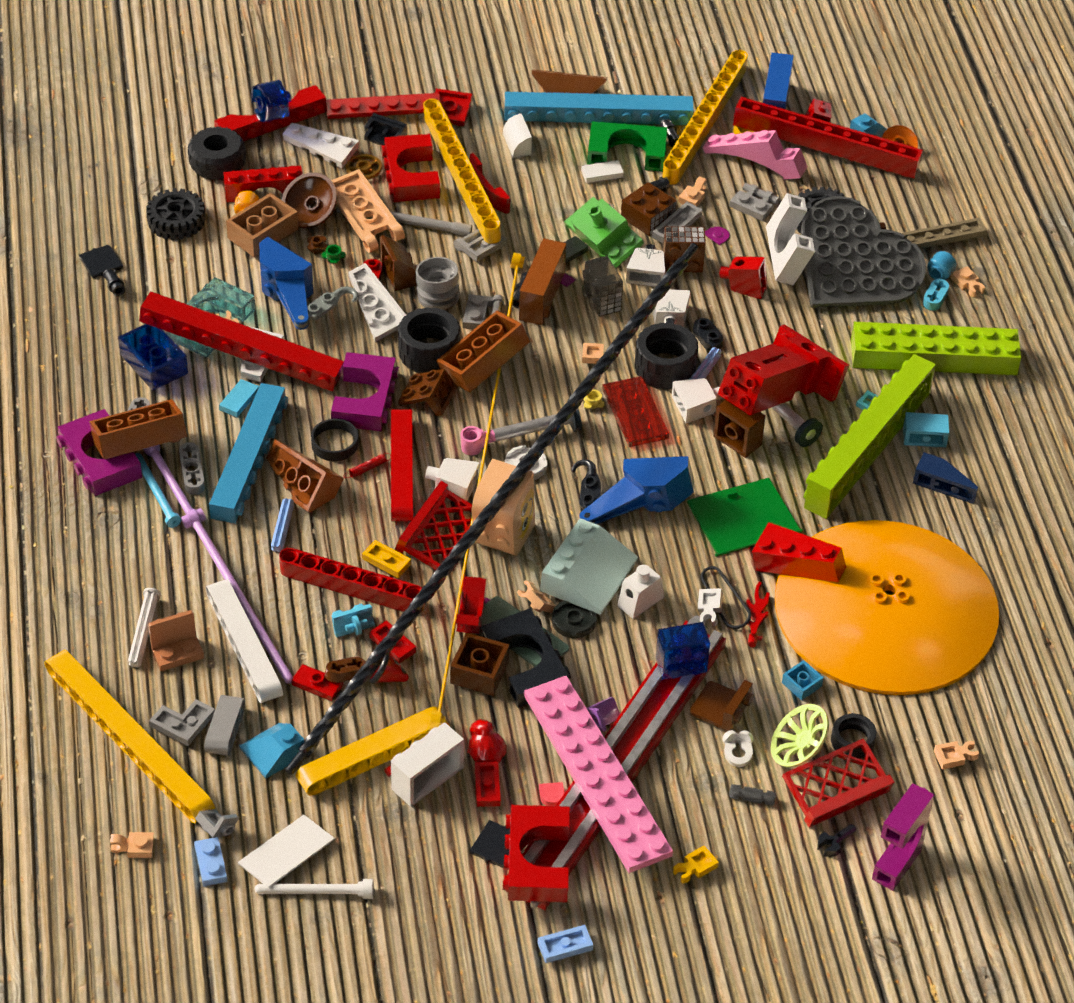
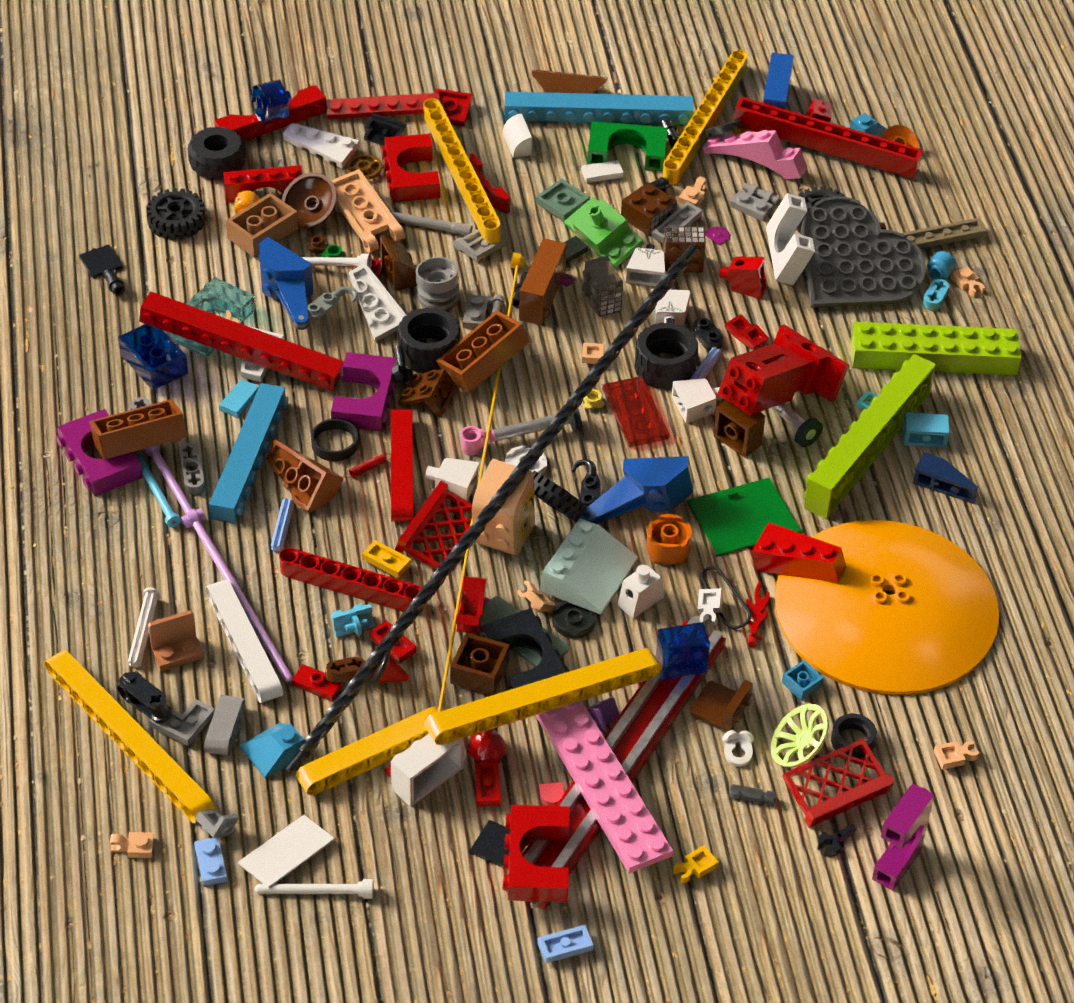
(144, 696): none -> black piece
(324, 261): none -> white piece
(400, 371): none -> black bar
(542, 696): none -> yellow beam
(558, 497): none -> black wheel
(562, 199): none -> sand green plate
(668, 540): none -> orange brick
(723, 128): none -> pearl dark grey tile
(746, 333): none -> red slope

